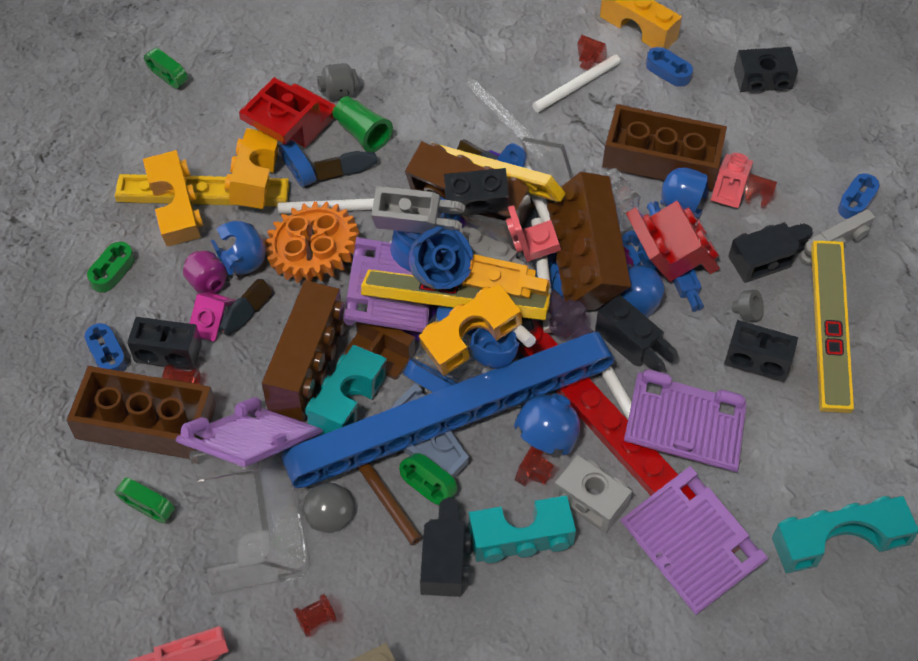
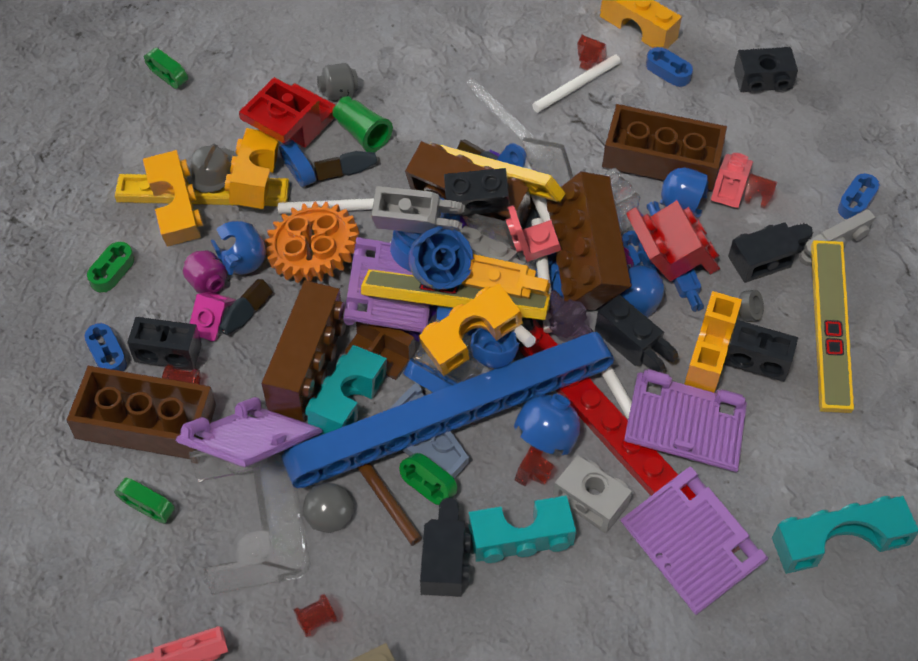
(209, 168): none -> dark grey piece
(713, 342): none -> light orange arch

